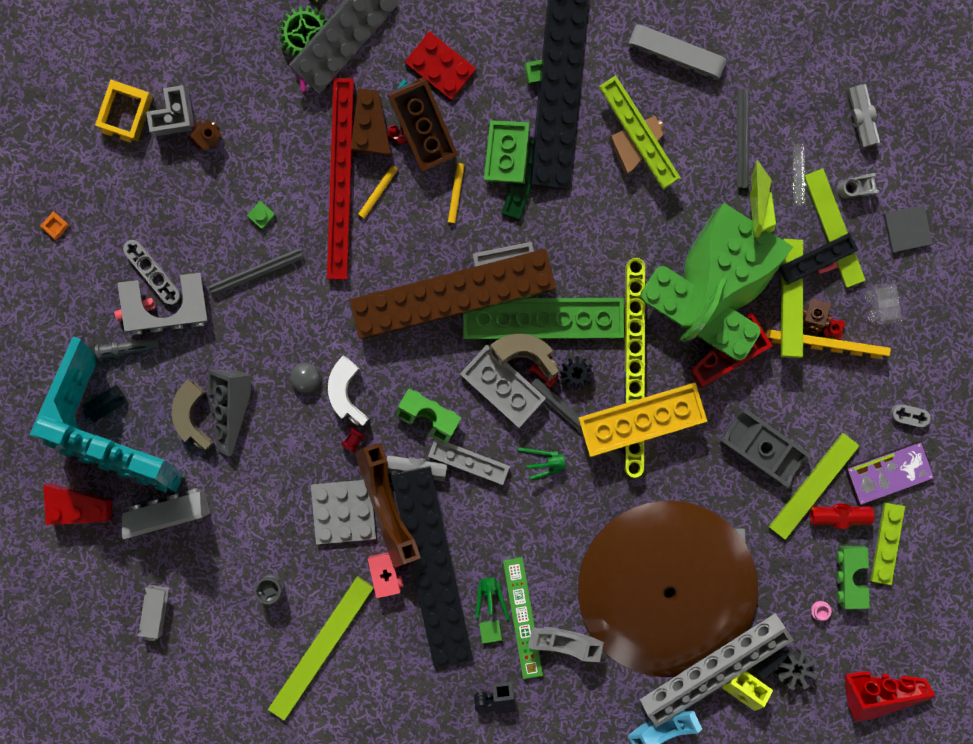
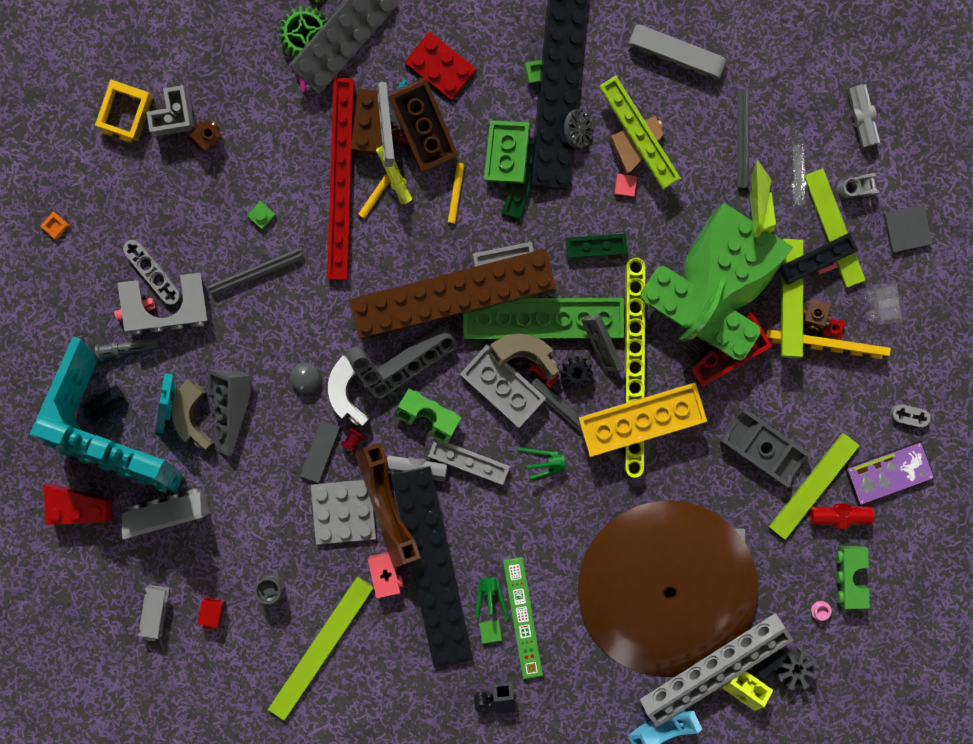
(165, 403): none -> teal wing
(211, 613): none -> red brick
(320, 451): none -> dark grey tile
(385, 124): none -> light grey tile
(398, 183): none -> neon yellow pin
(402, 367): none -> dark grey beam
(567, 642): light grey arch -> none
(580, 136): none -> dark grey wheel
(596, 246): none -> dark green plate
(602, 343): none -> dark grey plate
(625, 185): none -> coral tile
(877, 696): red wedge -> none
(887, 543): lime plate -> none

